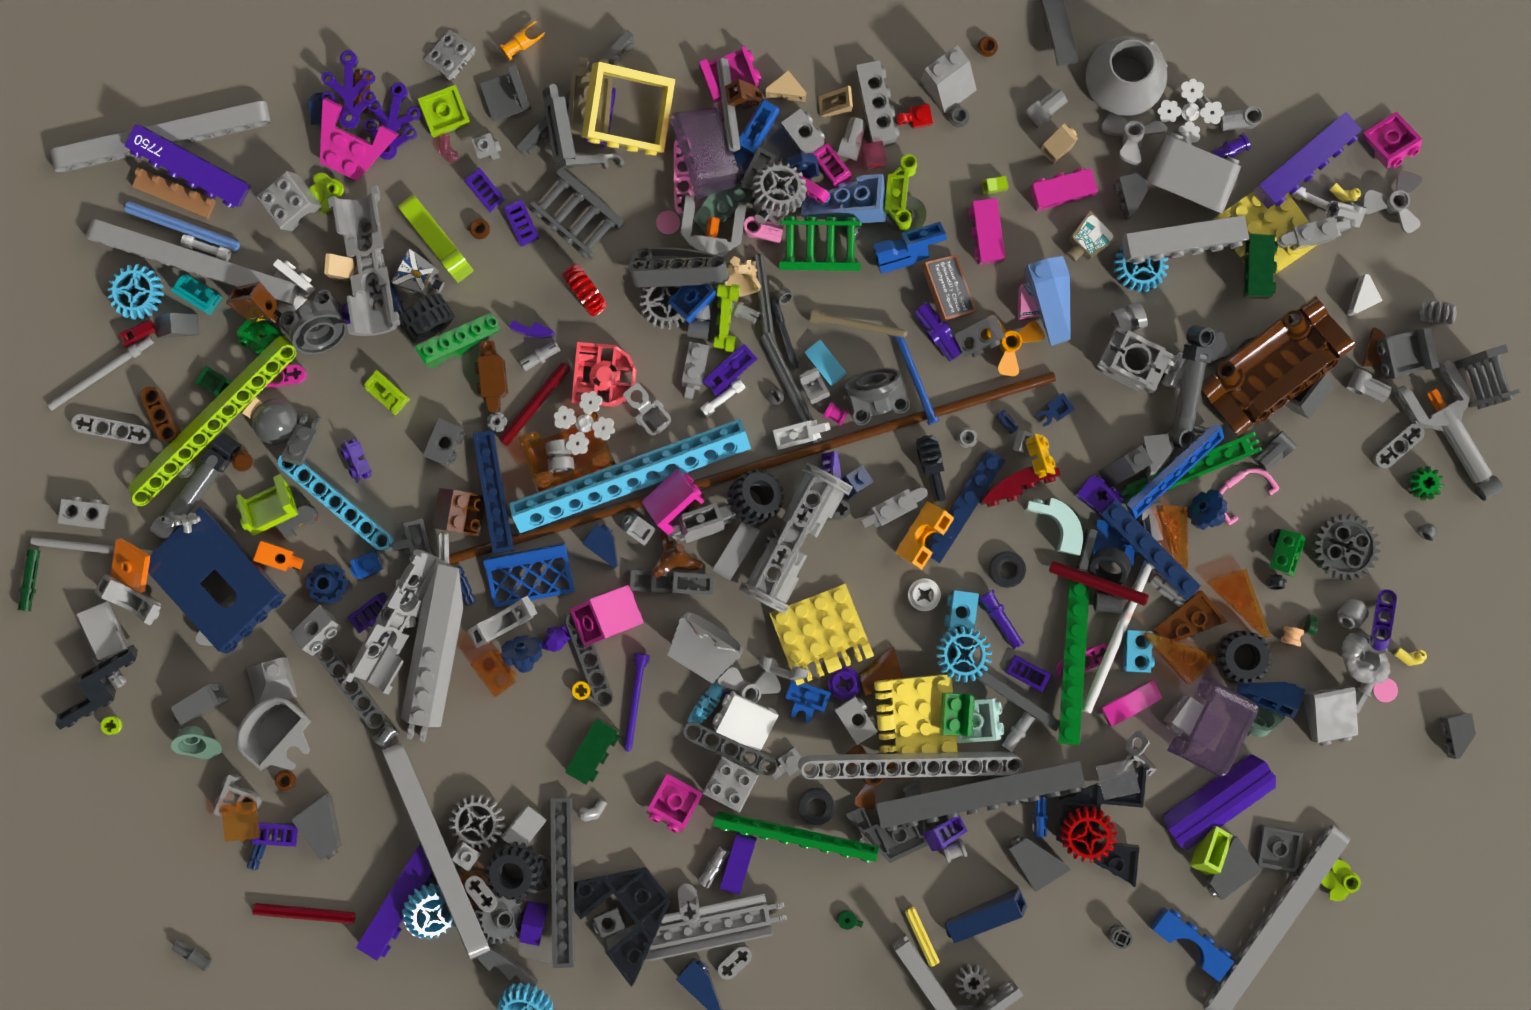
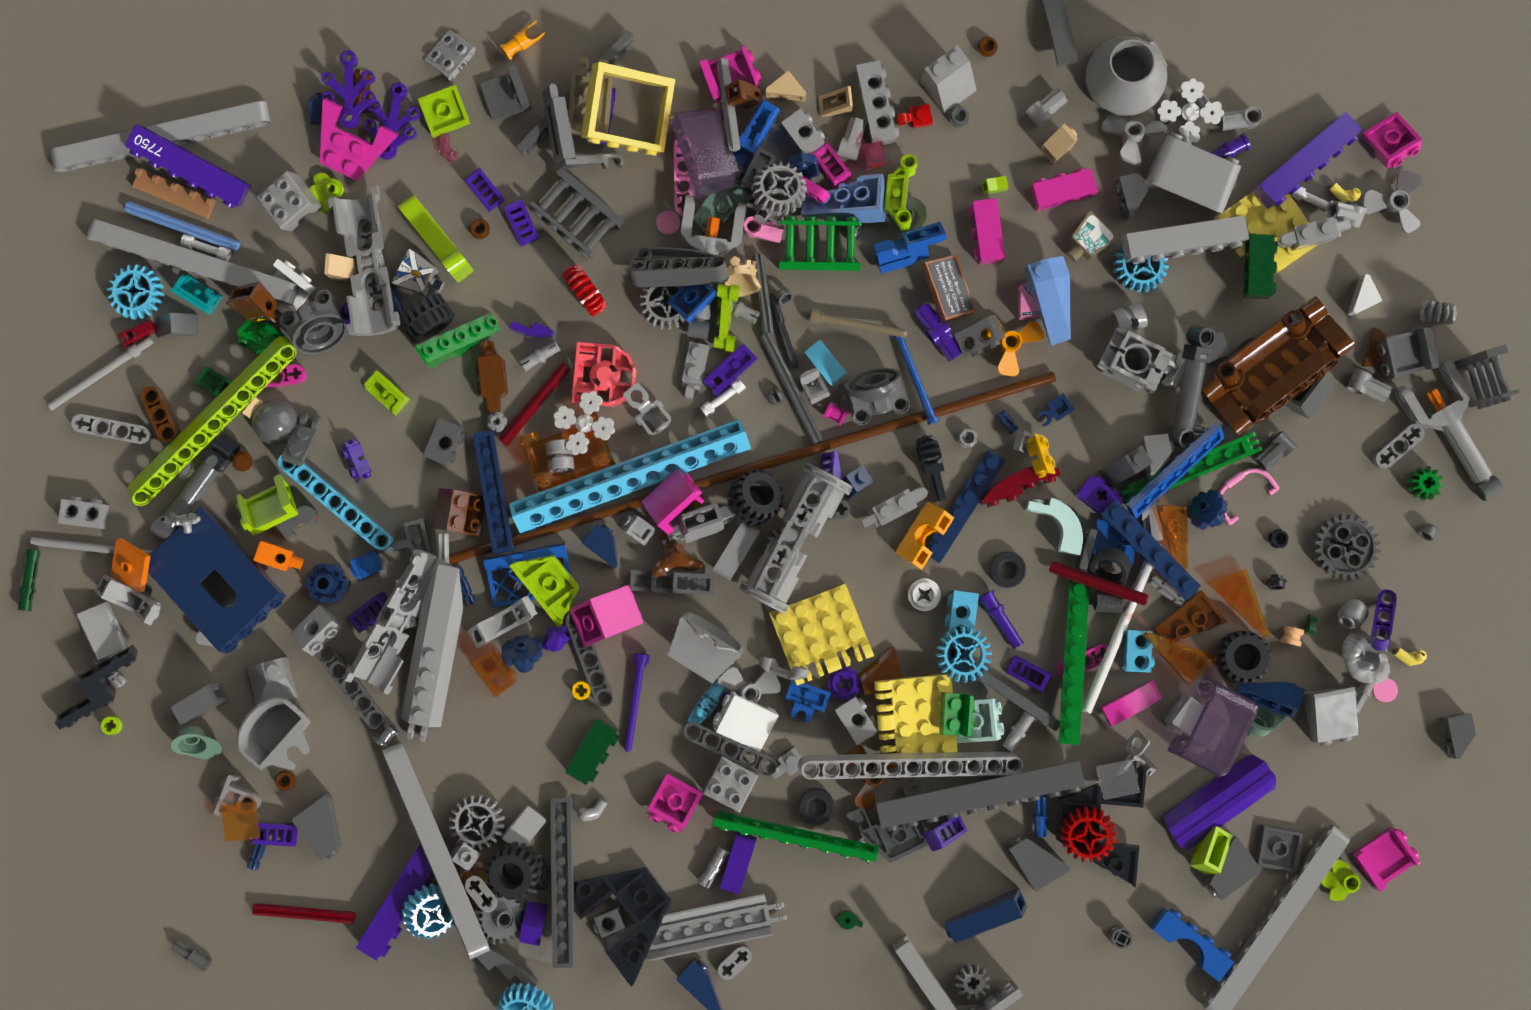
(486, 146): light grey bracket -> none
(548, 584): none -> lime wing
(689, 912): light grey piece -> none
(799, 433): white hinge -> none
(922, 936): light yellow axle -> none
(954, 850): light grey bush -> none
(1287, 552): green bracket -> none
(1385, 857): none -> dark pink panel

